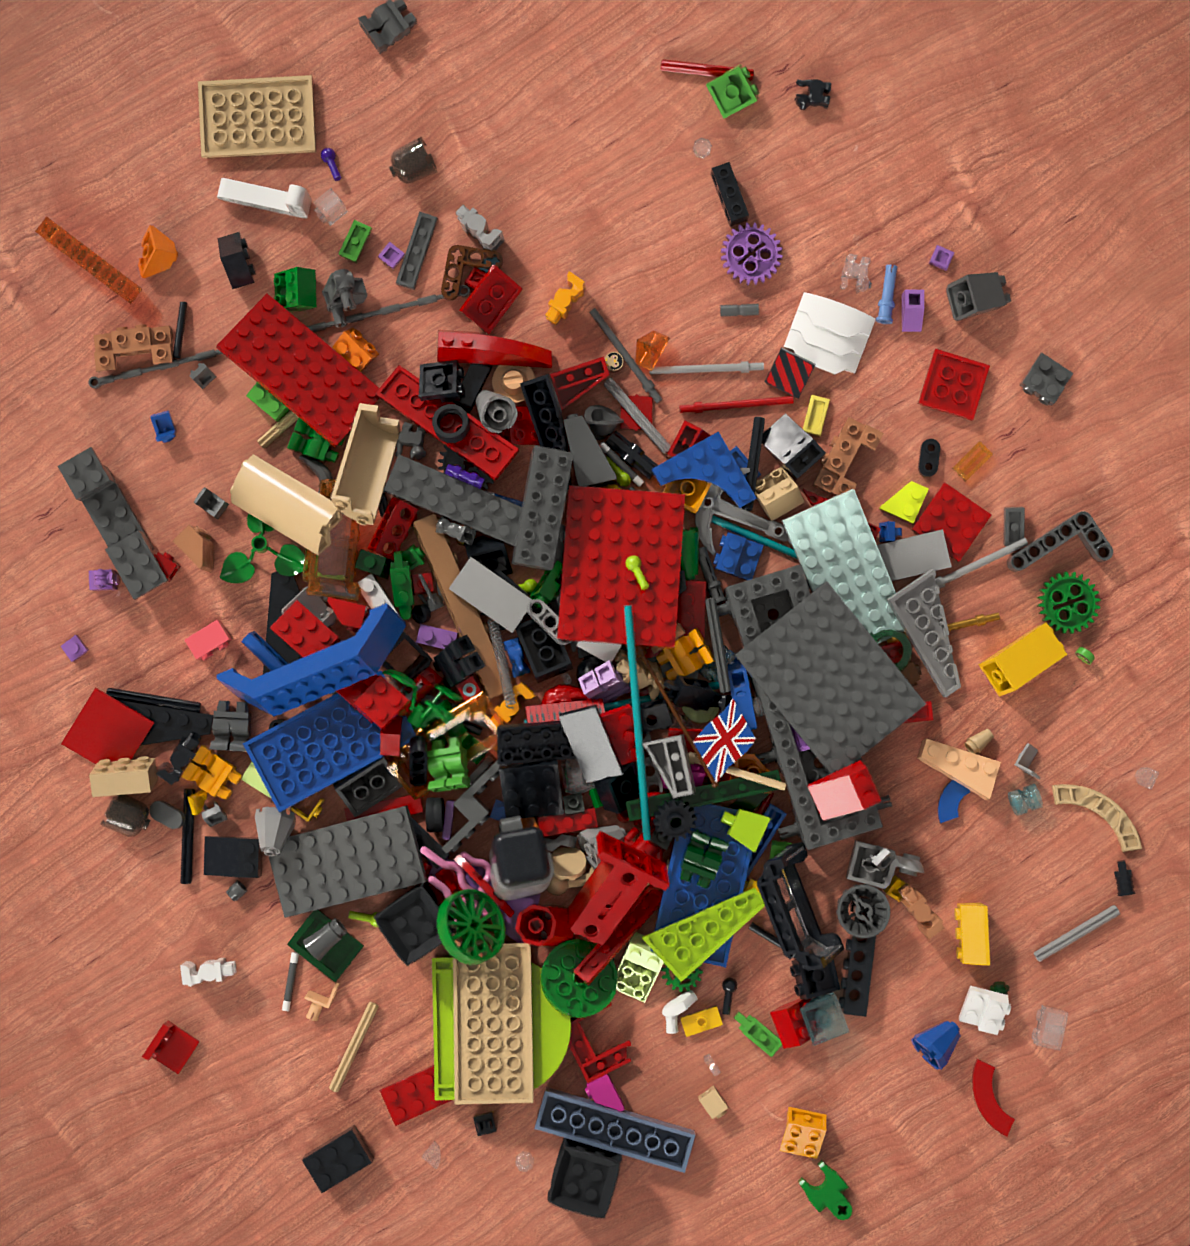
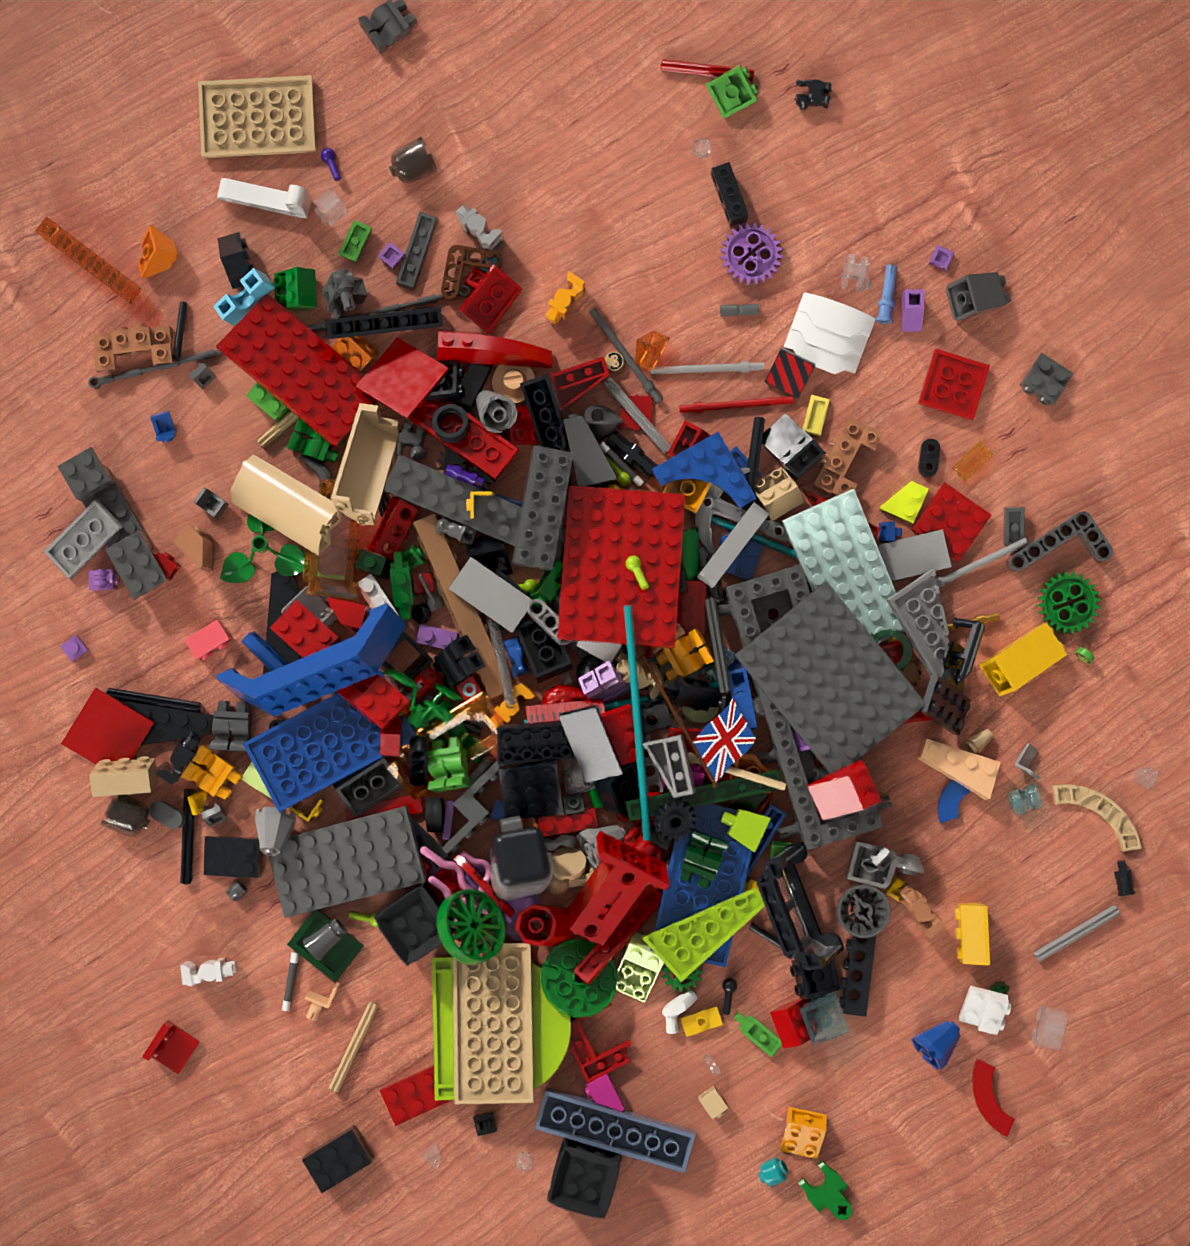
(83, 539): none -> light grey tile
(235, 307): none -> medium azure arch
(383, 322): none -> black brick
(402, 377): none -> piece
(470, 502): none -> yellow bracket
(733, 545): none -> light grey beam
(773, 1172): none -> teal head
(944, 694): none -> black plate

